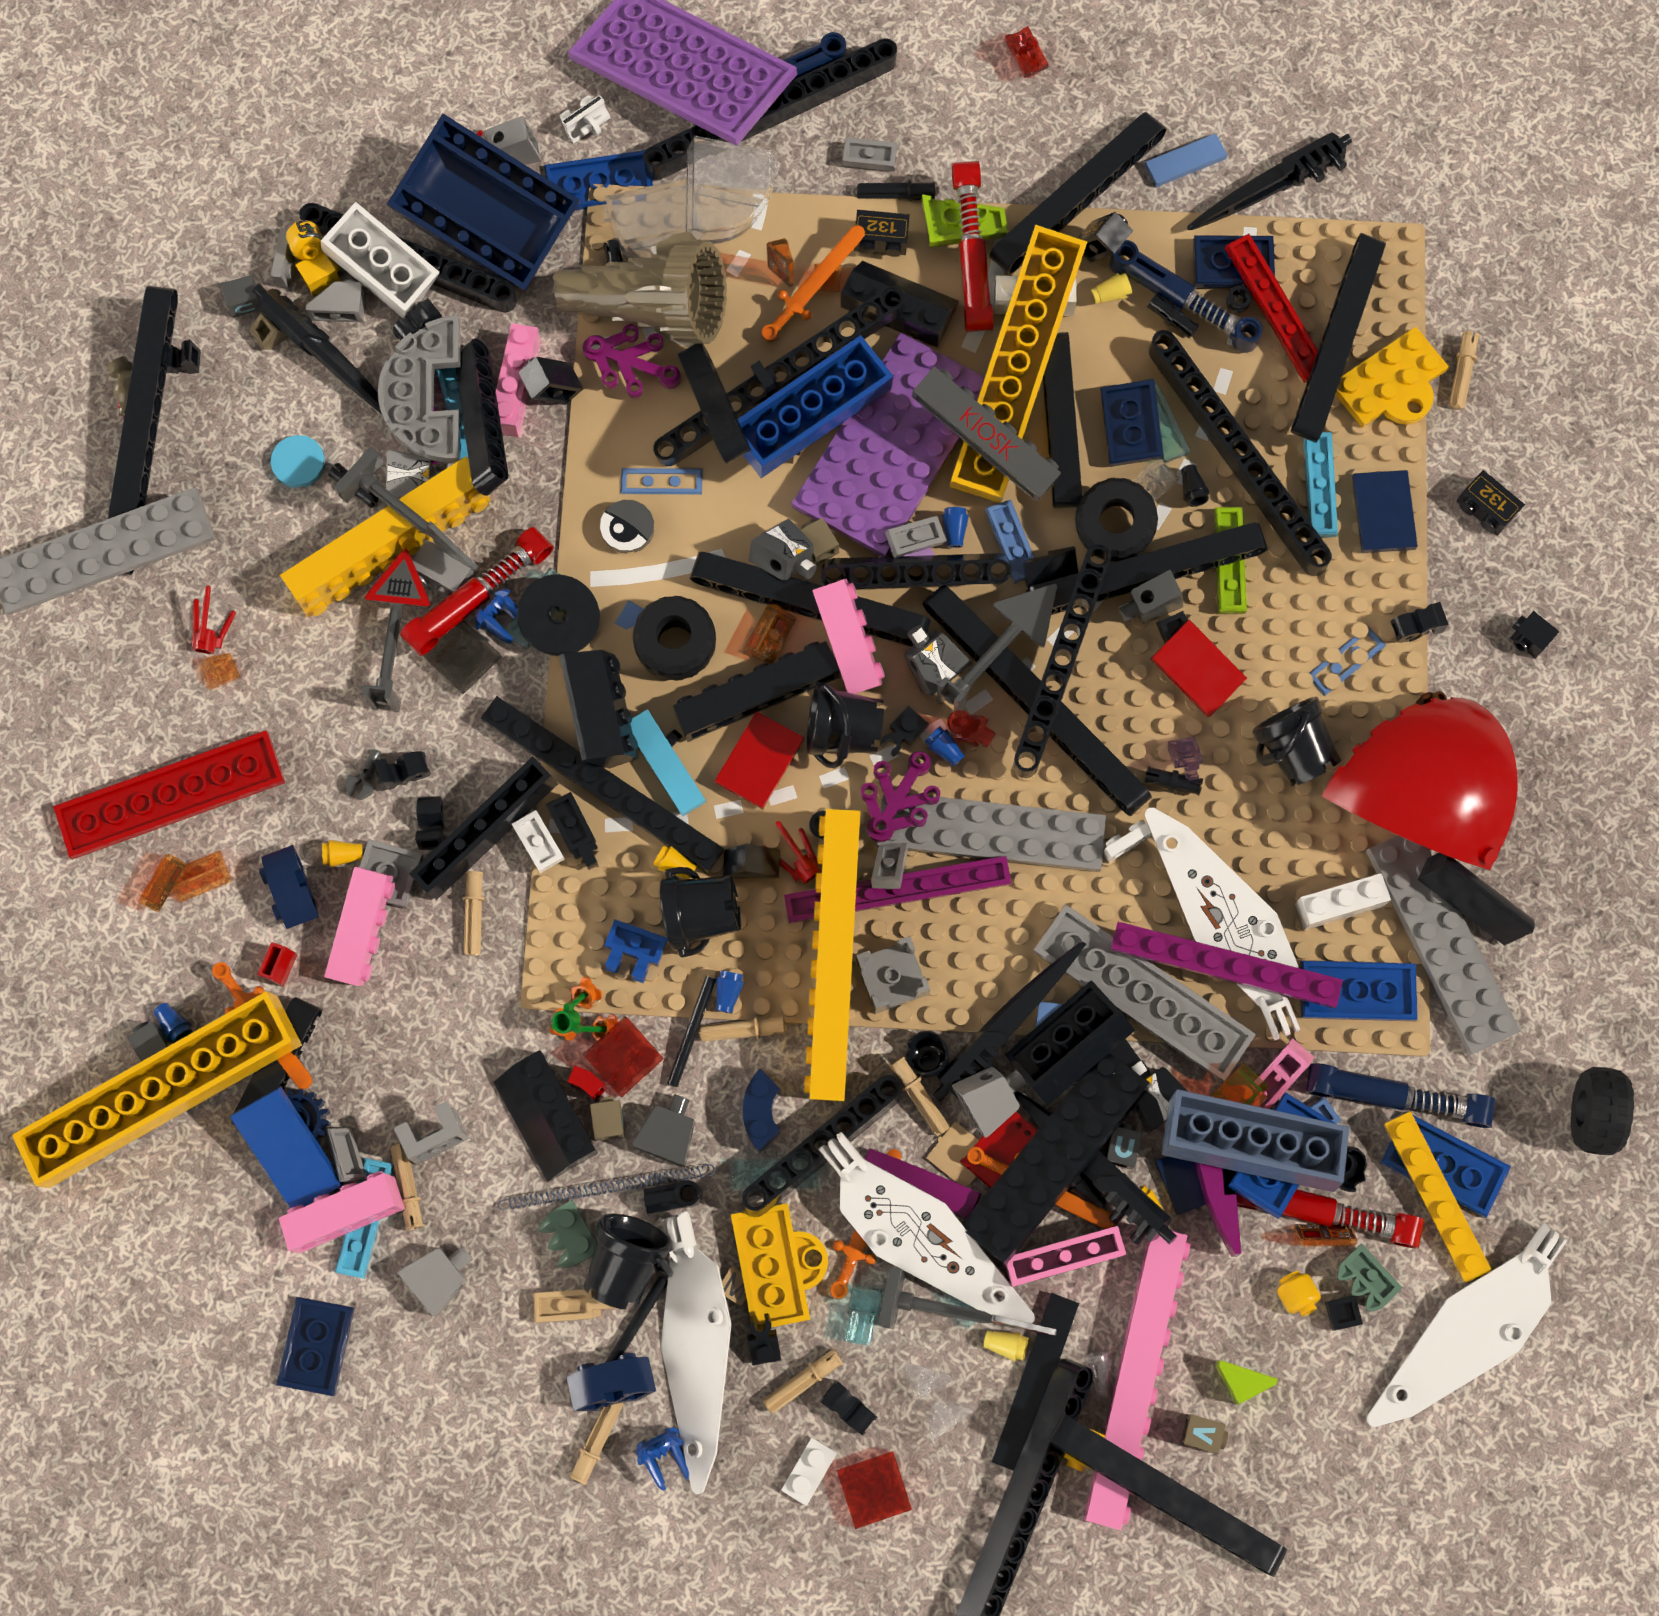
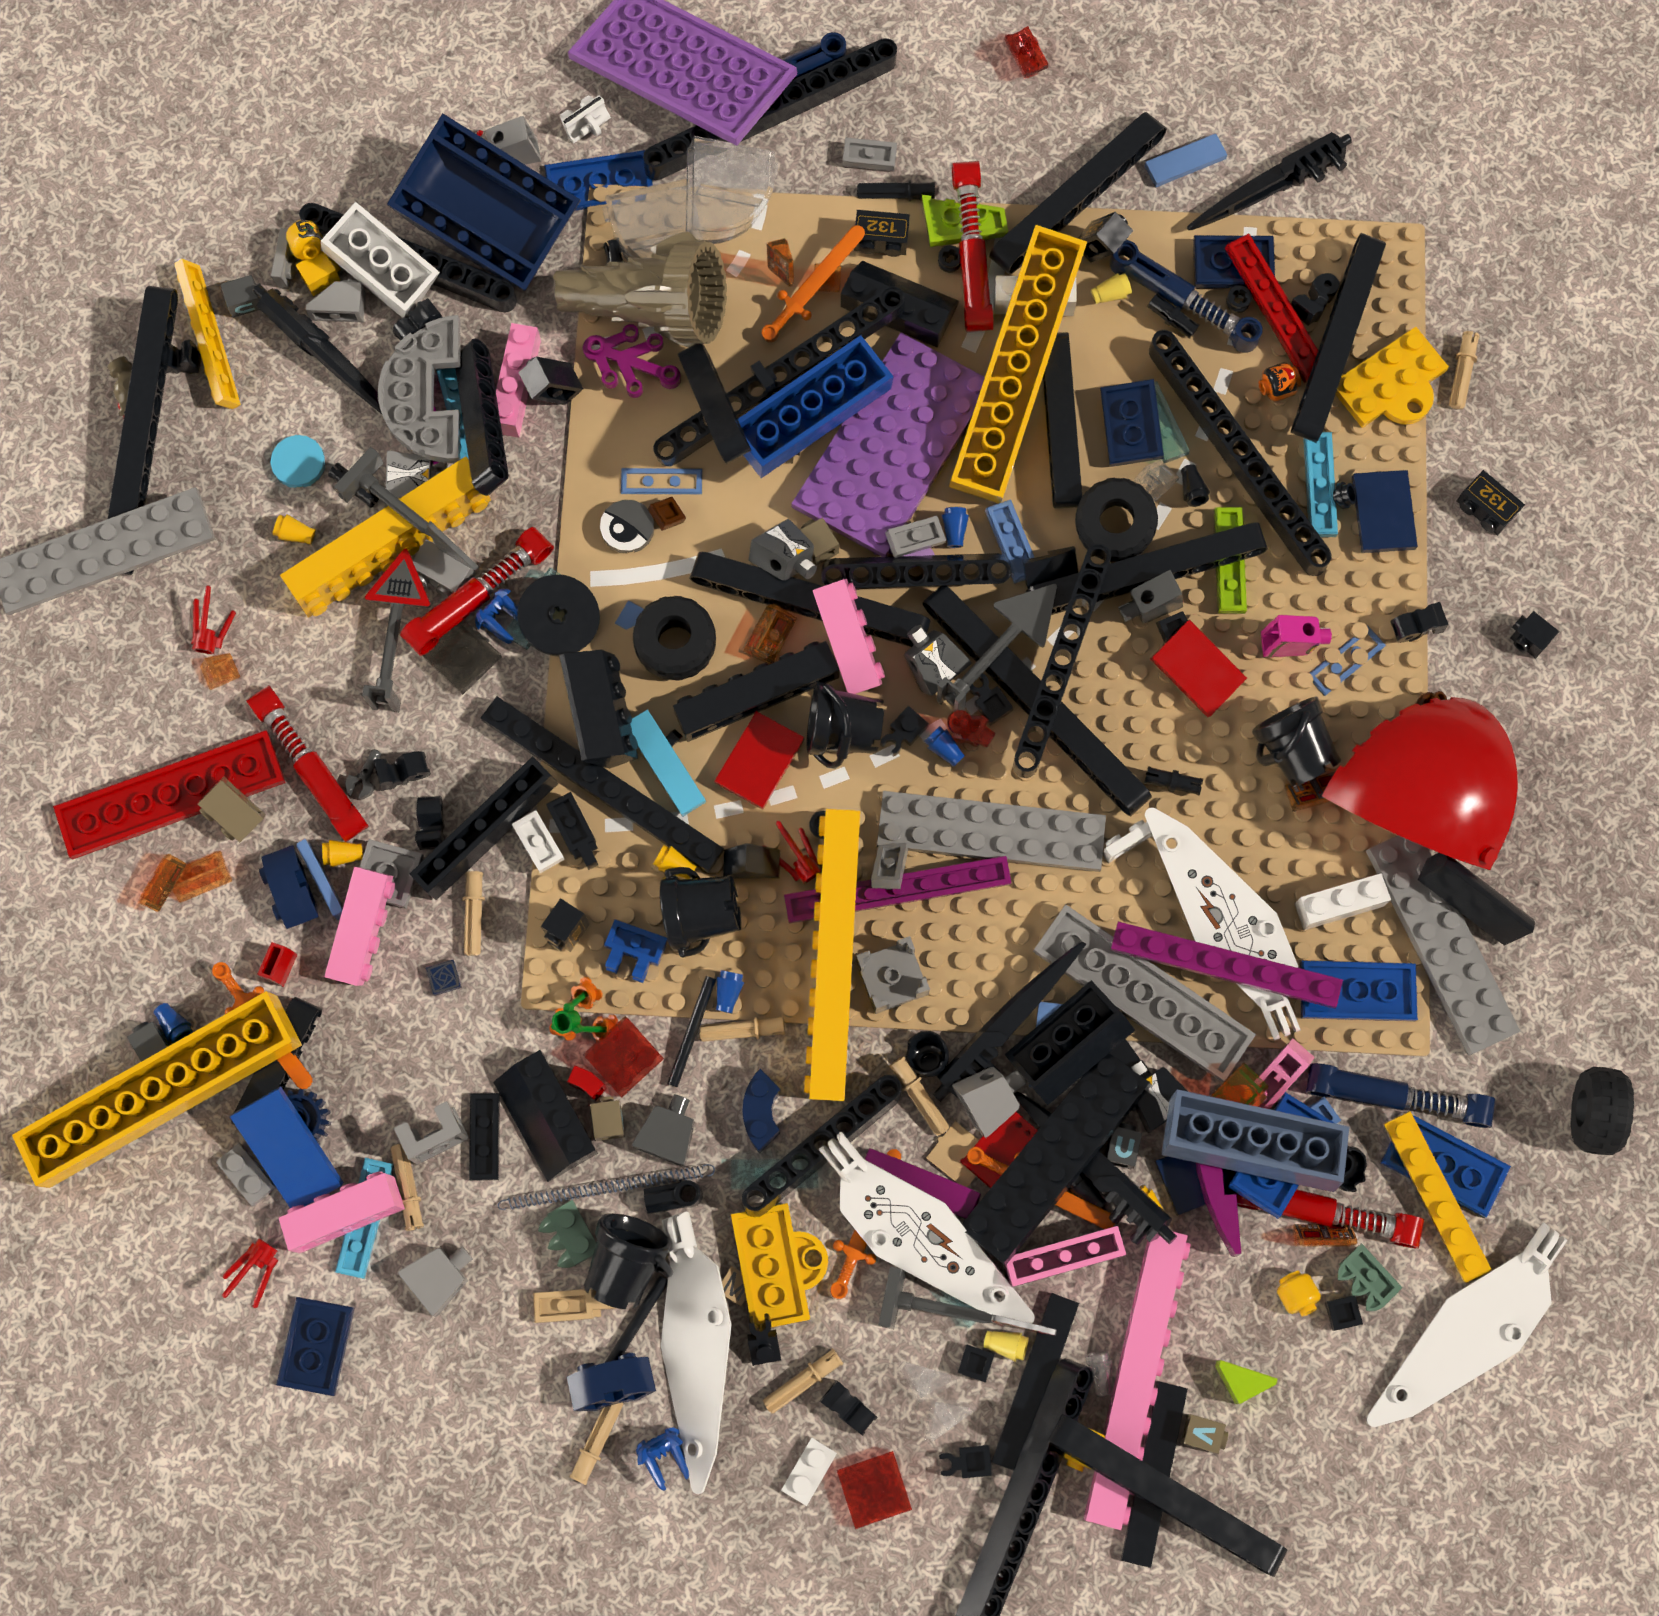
(207, 334): none -> yellow plate
(231, 810): none -> dark tan brick
(246, 1174): none -> light grey plate
(257, 1254): none -> red plant
(266, 332): dark tan brick -> none
(290, 529): none -> yellow cone
(309, 765): none -> red piece
(320, 878): none -> medium blue tile
(345, 1154): light grey tile -> none
(443, 977): none -> tile
(484, 1137): none -> black tile
(564, 926): none -> black brick
(666, 513): none -> reddish brown tile
(863, 1308): clear light blue piece -> none
(897, 799): magenta plant -> none
(944, 253): none -> black bush
(972, 1462): none -> black plate
(975, 1363): none -> black plate
(986, 434): dark grey brick -> none
(992, 702): none -> black plate
(1158, 1453): none -> black tile
(1186, 754): plate -> none
(1280, 381): none -> head
(1293, 636): none -> dark pink torso
(1308, 793): none -> slope
(1320, 293): none -> black leg
(1344, 495): none -> black plate

